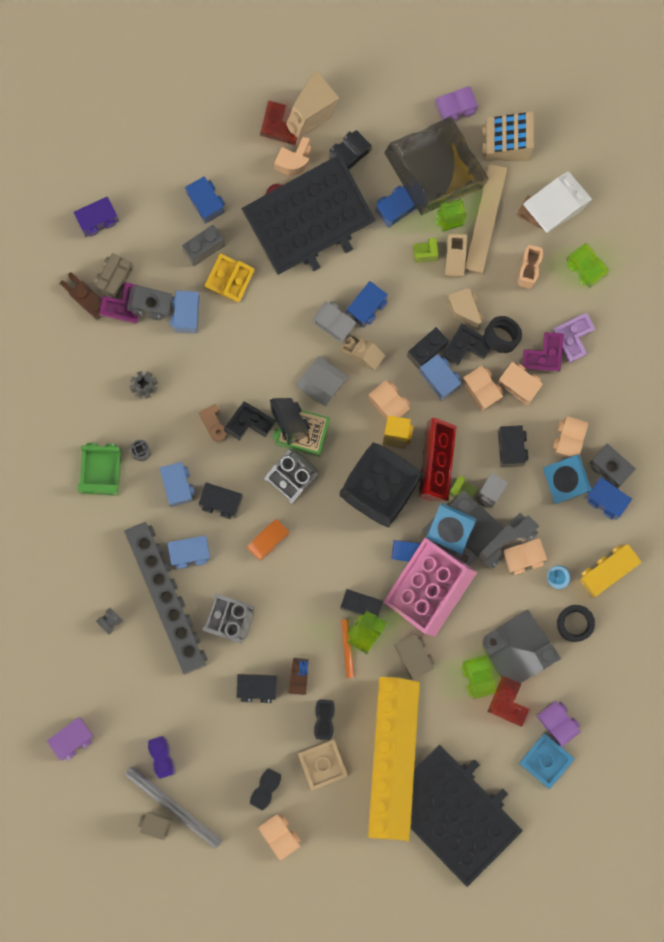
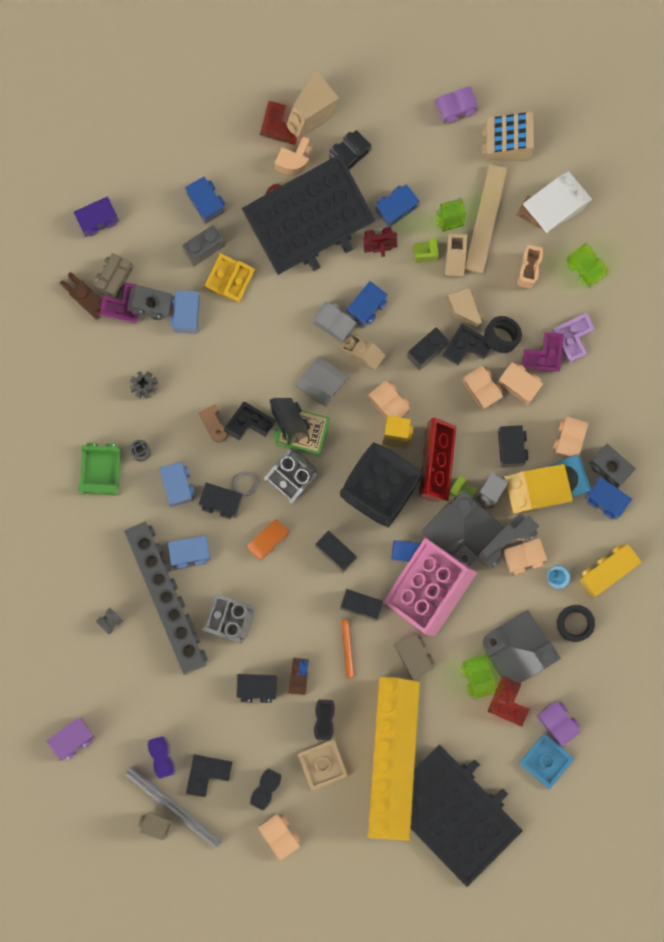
(206, 768): none -> black plate
(246, 473): none -> light grey piece
(336, 551): none -> black brick
(366, 631): clear neon green brick -> none
(381, 242): none -> dark red hips
(436, 165): clear smoke tile -> none
(440, 376): medium blue brick -> none
(451, 528): dark azure tile -> none
(538, 489): none -> yellow slope

